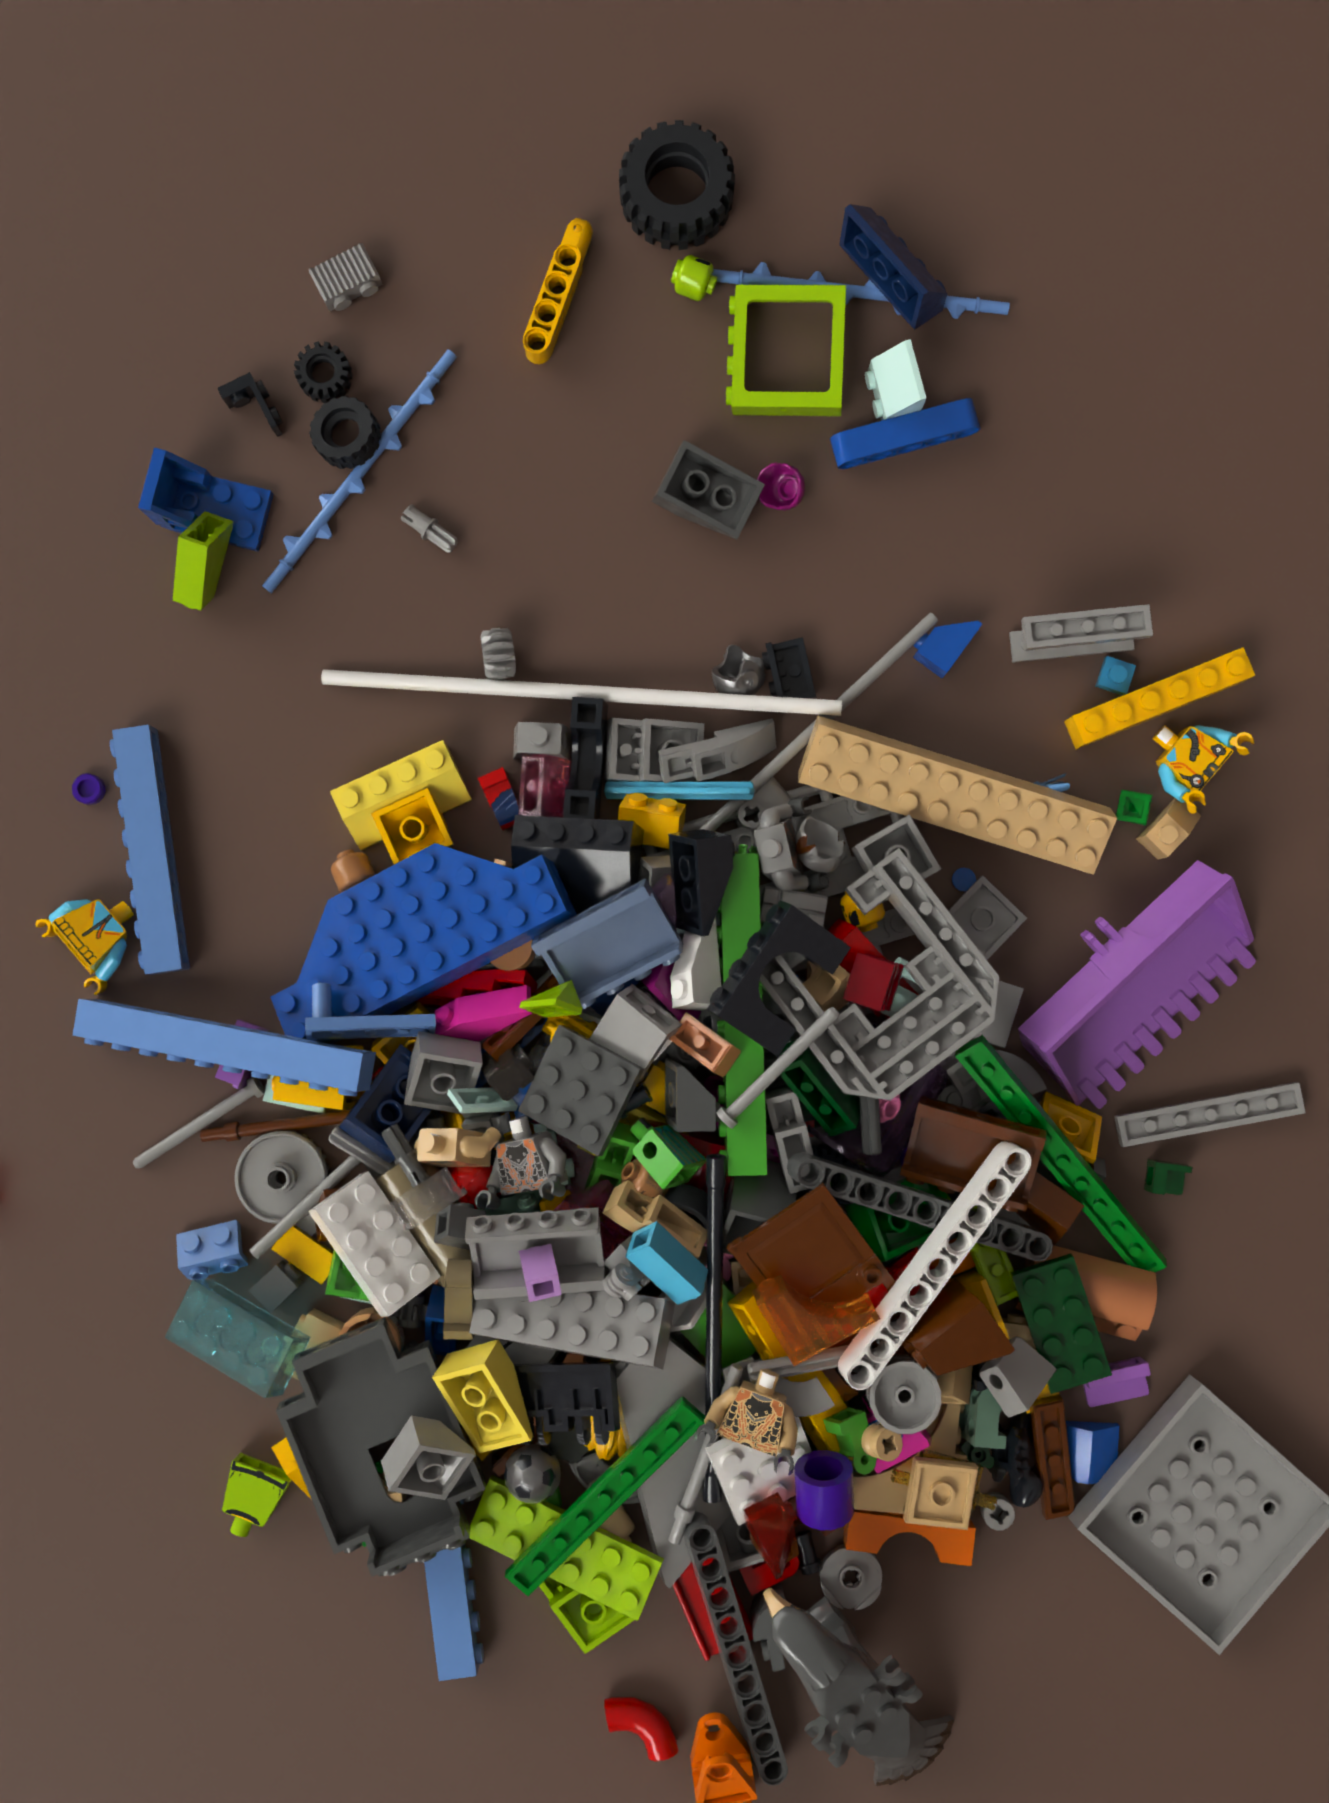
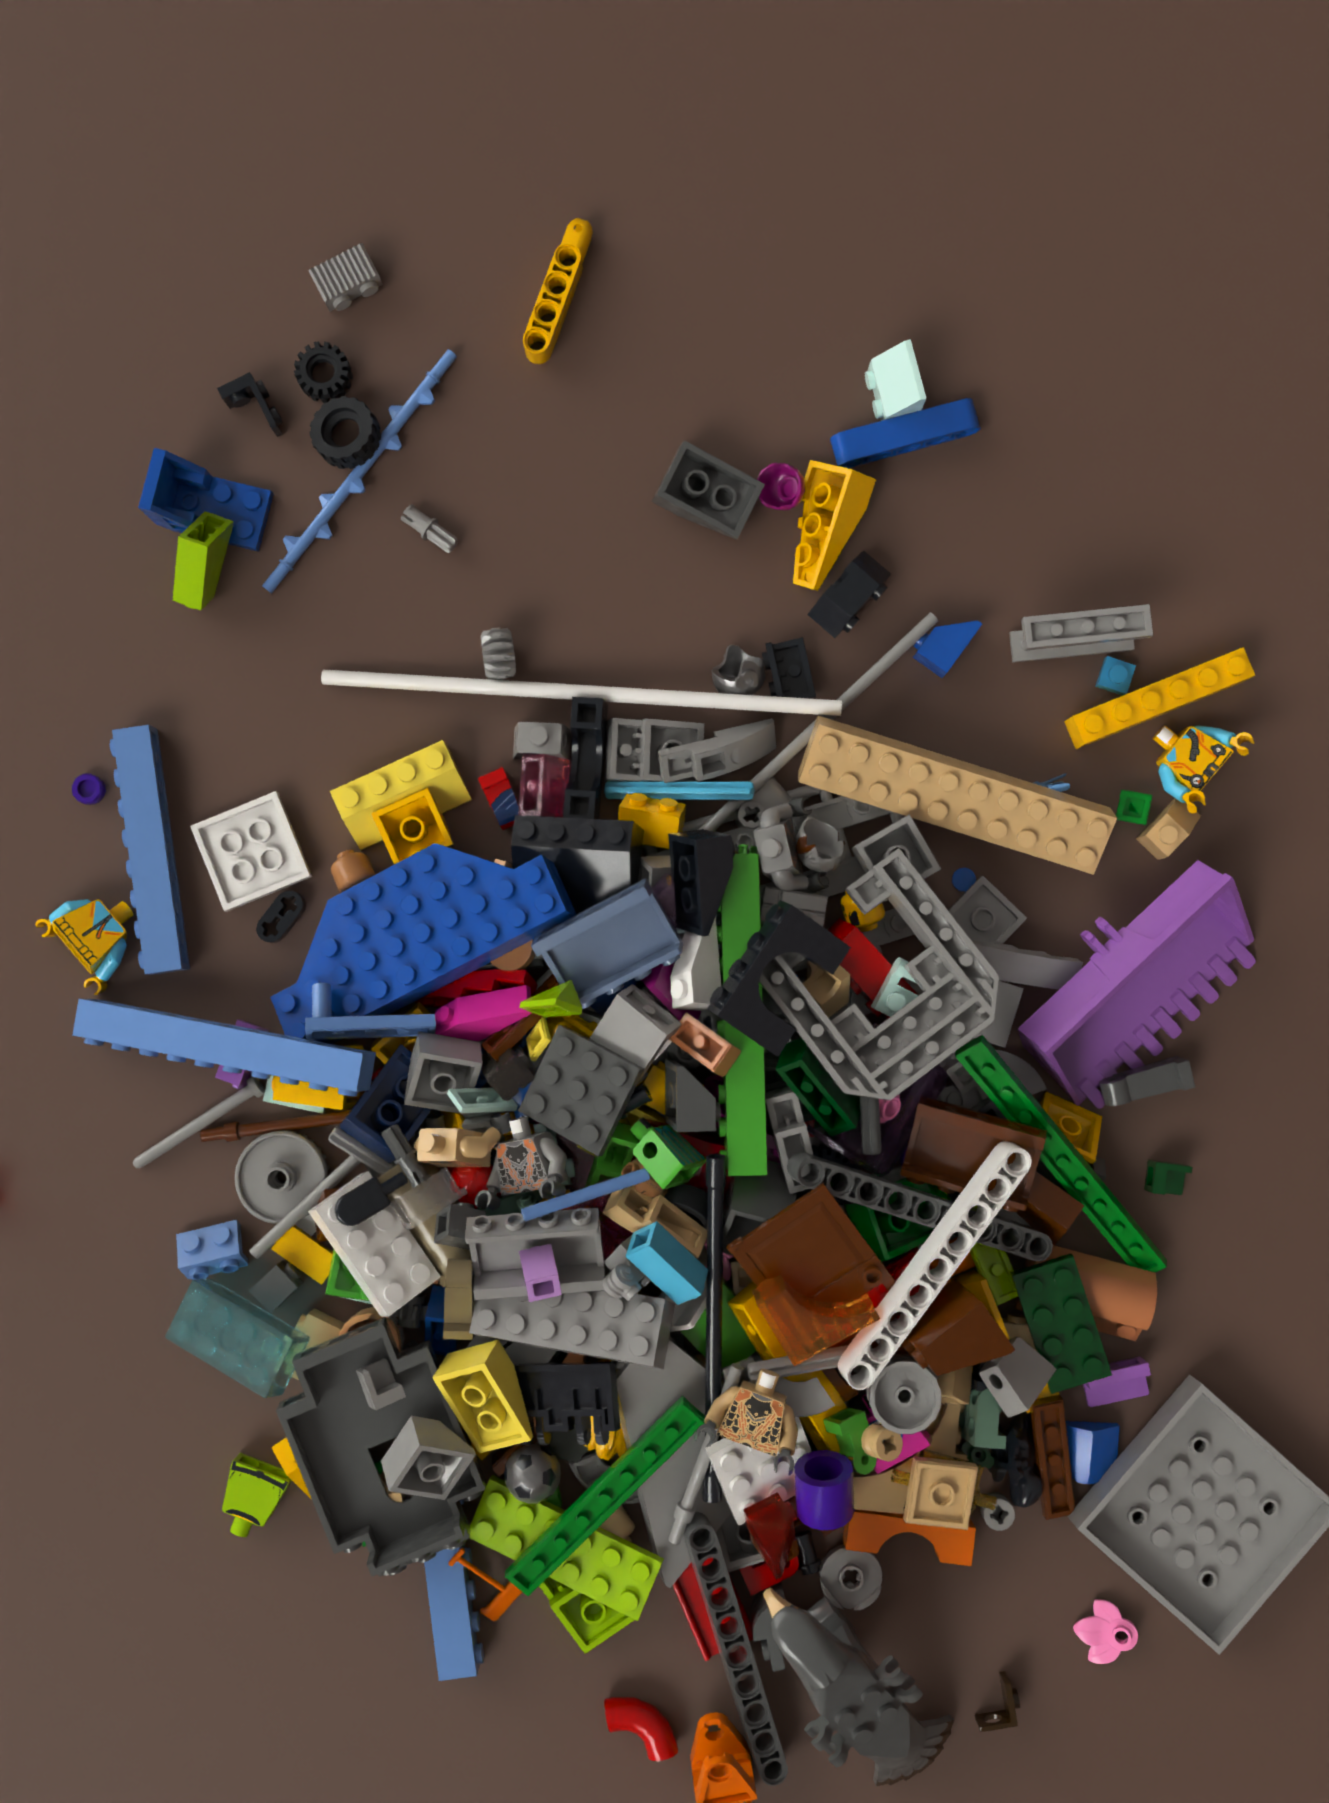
(251, 851): none -> white plate
(275, 911): none -> black beam
(366, 1200): none -> black piece
(379, 1384): none -> light grey panel
(502, 1600): none -> orange piece
(538, 1039): none -> light yellow slope
(584, 1194): none -> medium blue bar
(676, 147): black tyre -> none
(694, 278): lime head -> none
(730, 1114): light grey bar -> none
(762, 276): medium blue plant -> none
(785, 403): lime piece -> none
(831, 510): none -> yellow wedge
(845, 598): none -> black brick
(873, 982): dark red piece -> none
(891, 265): dark blue slope -> none
(1008, 1716): none -> dark brown bracket
(1029, 966): none -> light grey slope
(1101, 1630): none -> bright pink plate
(1147, 1081): none -> dark grey leg
(1209, 1114): light grey plate -> none

